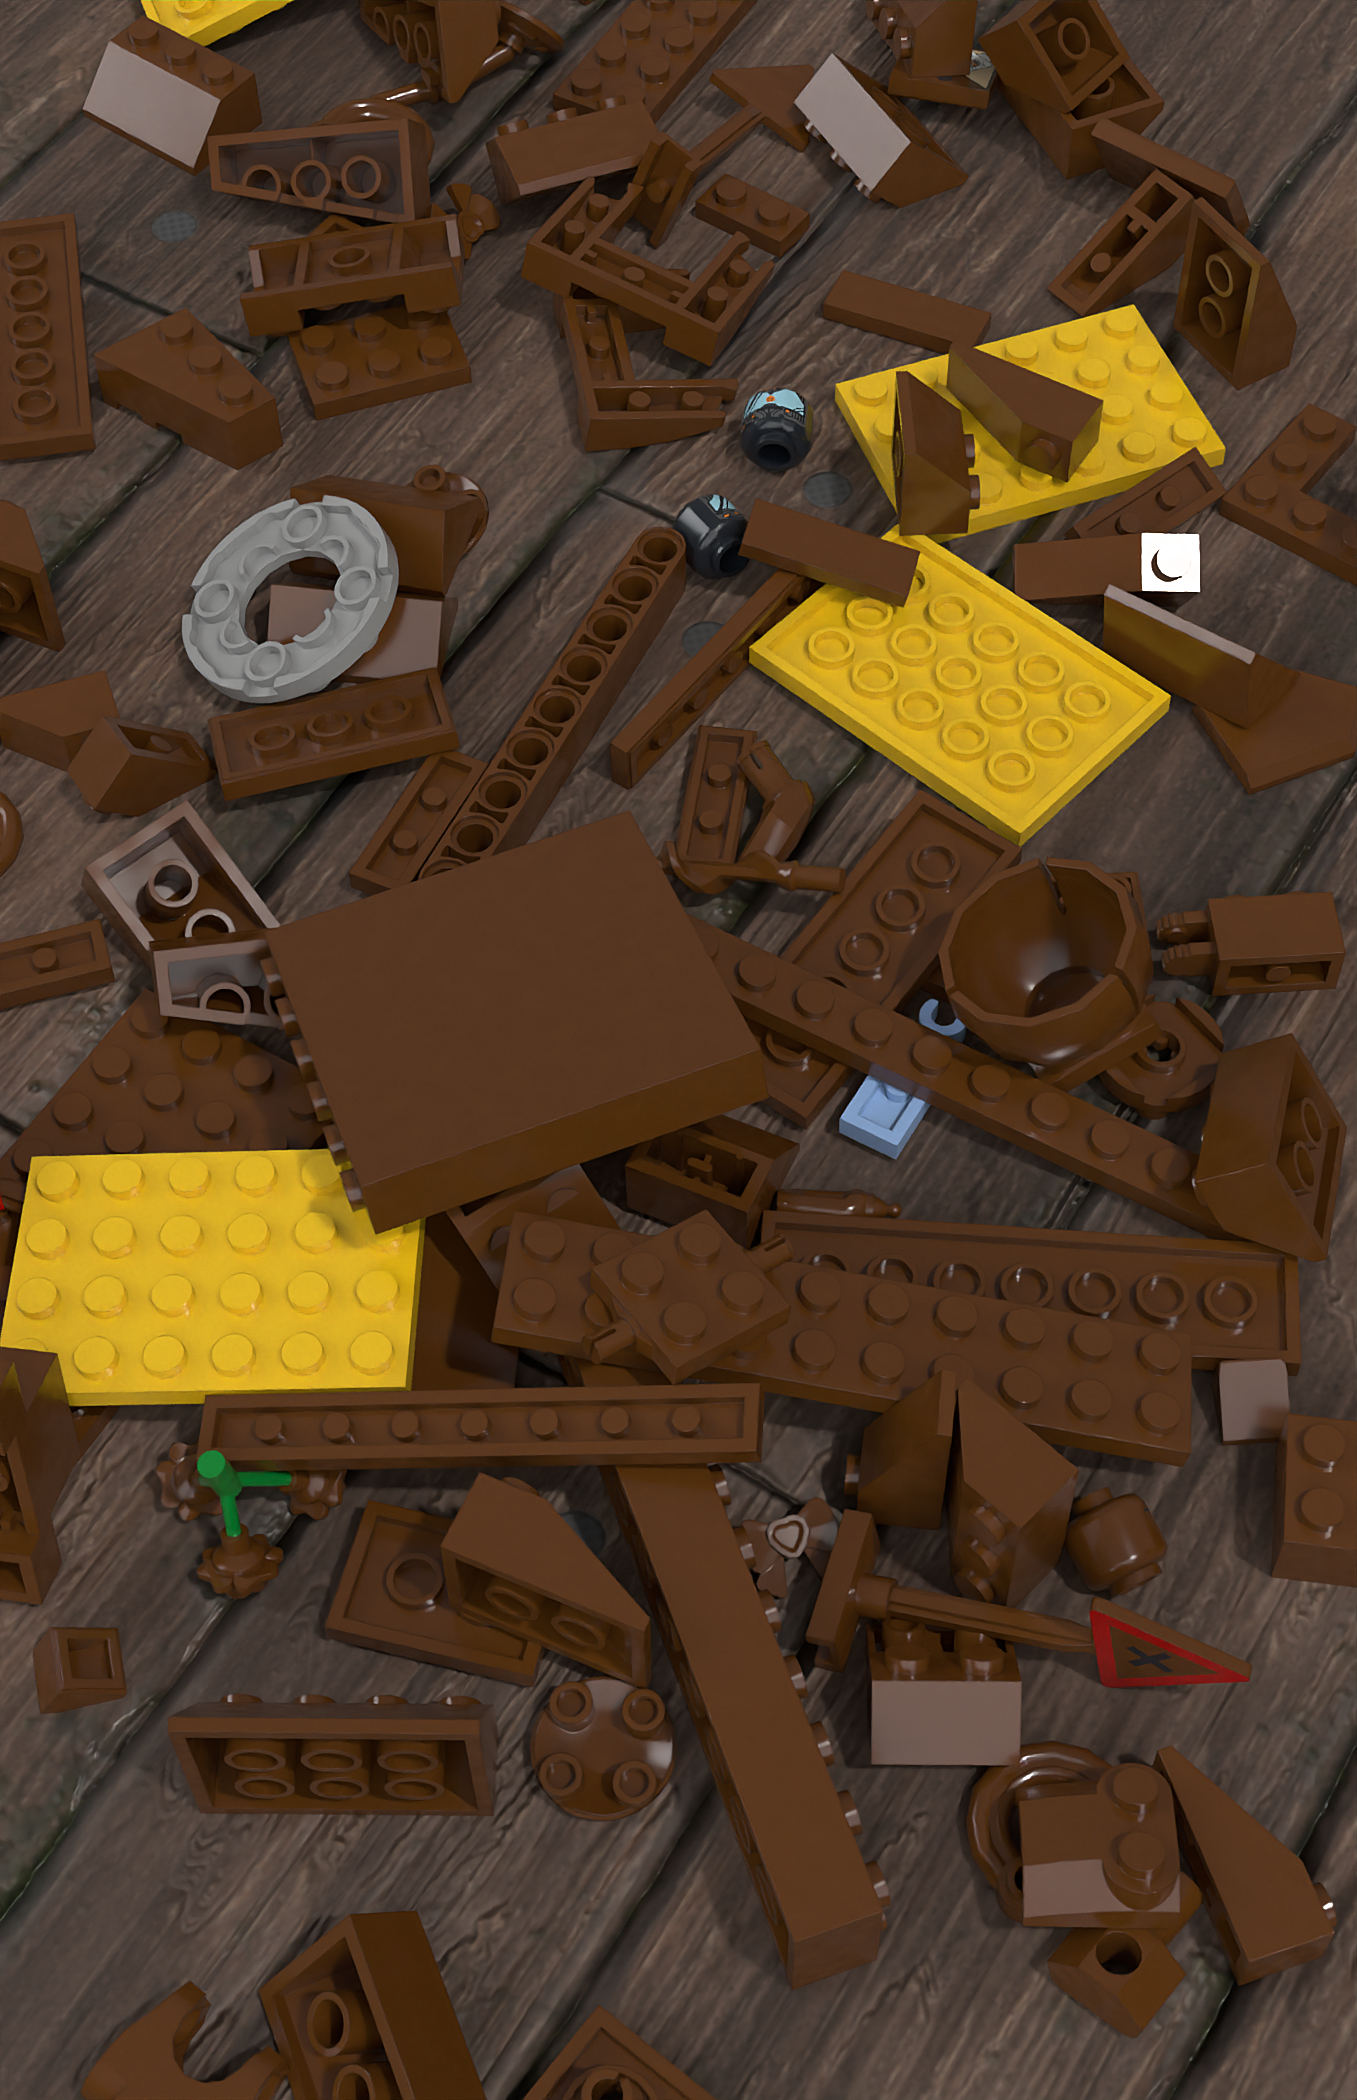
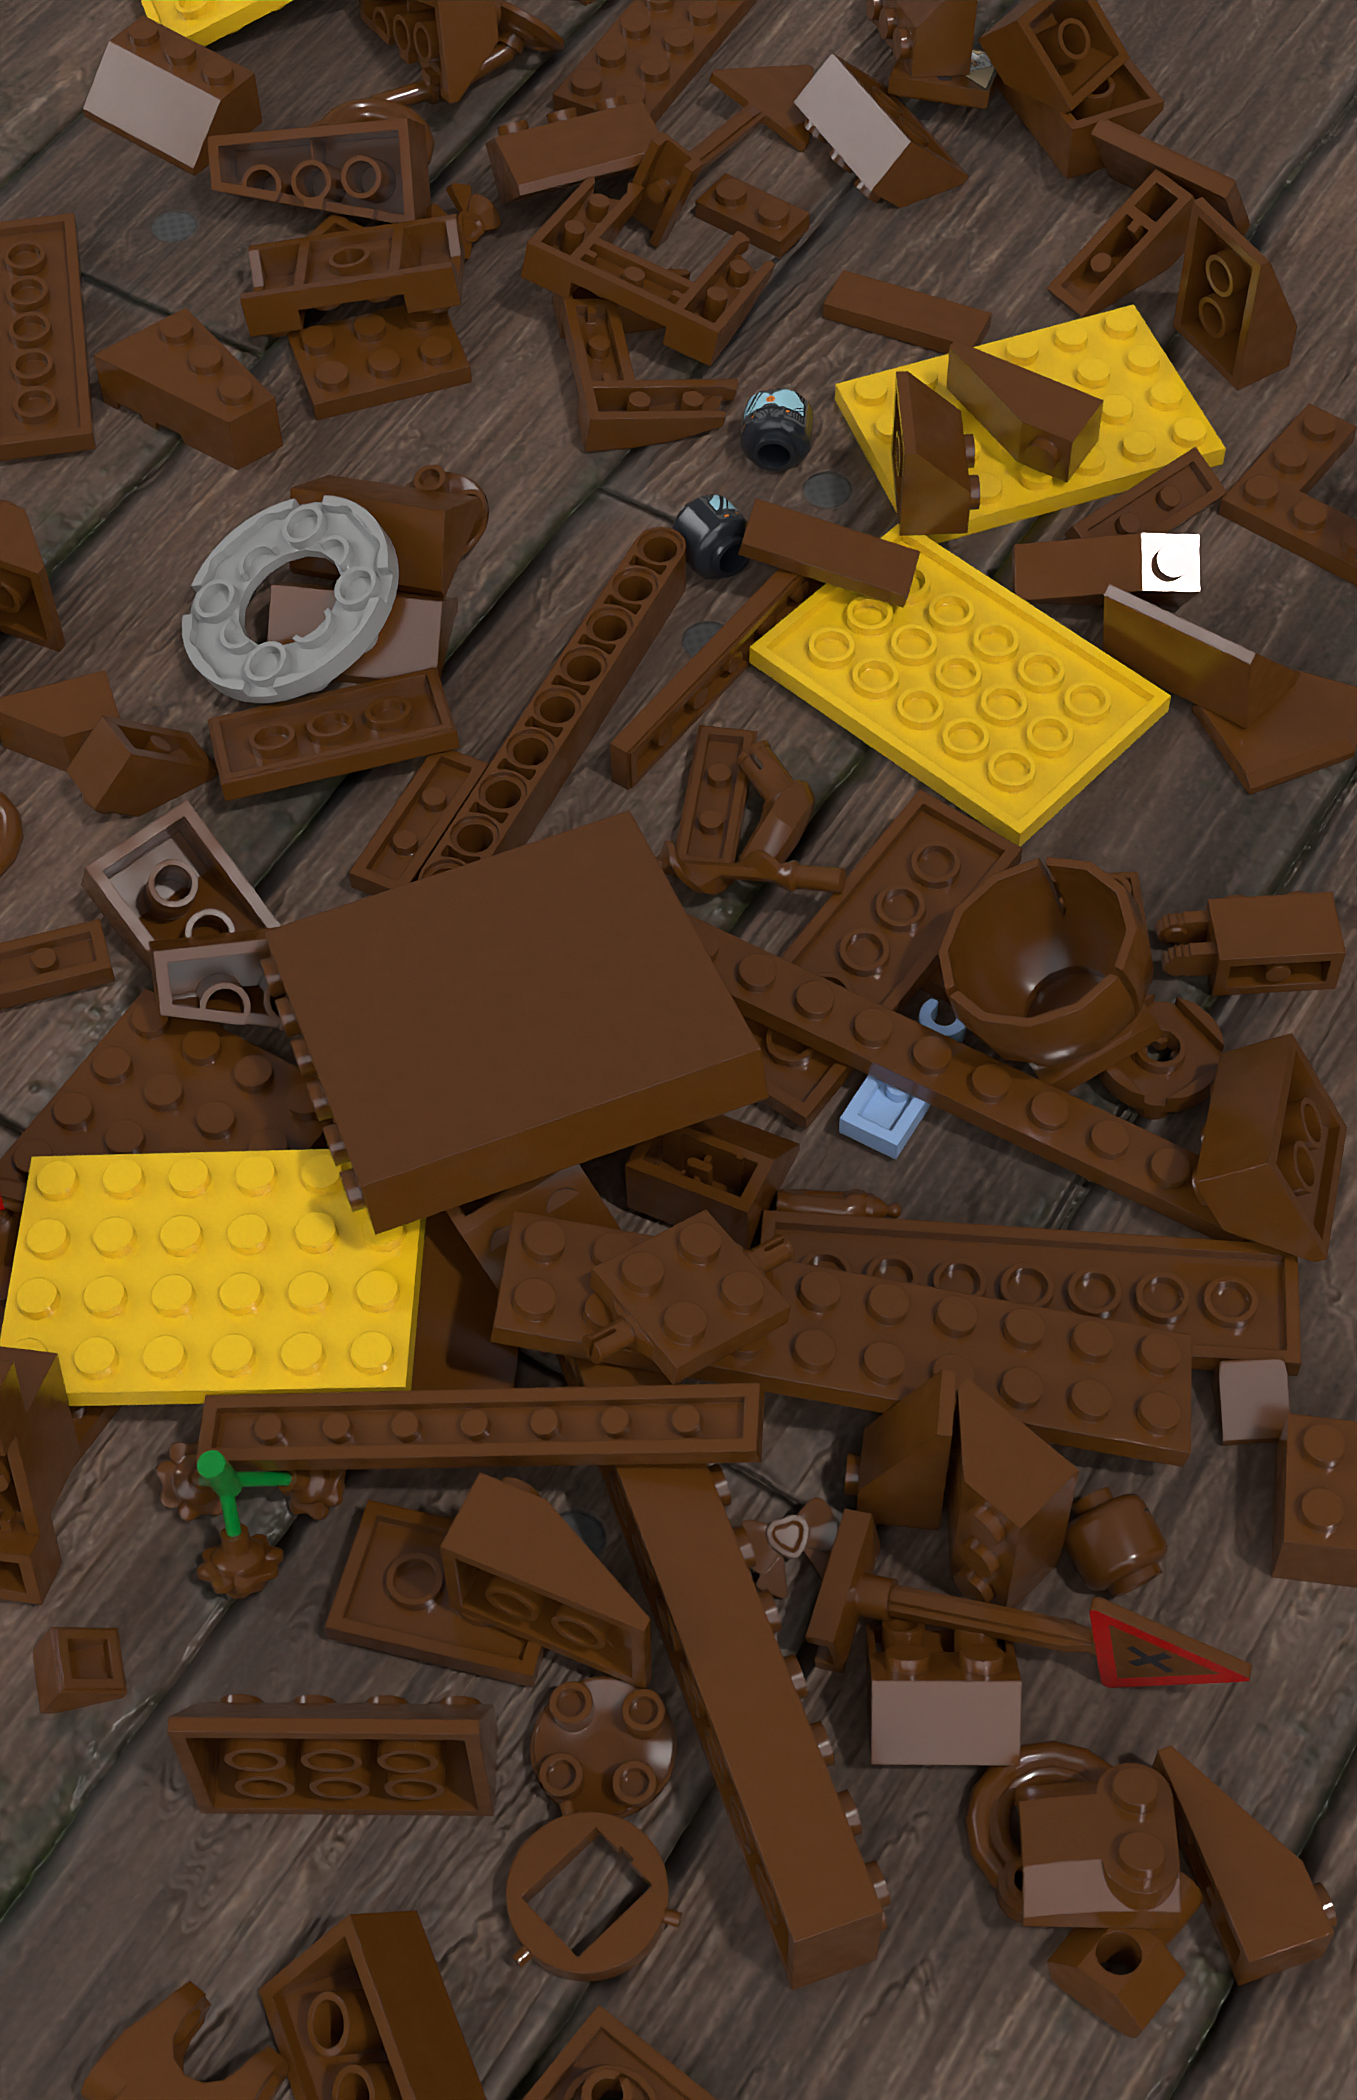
(628, 1937): none -> reddish brown piece

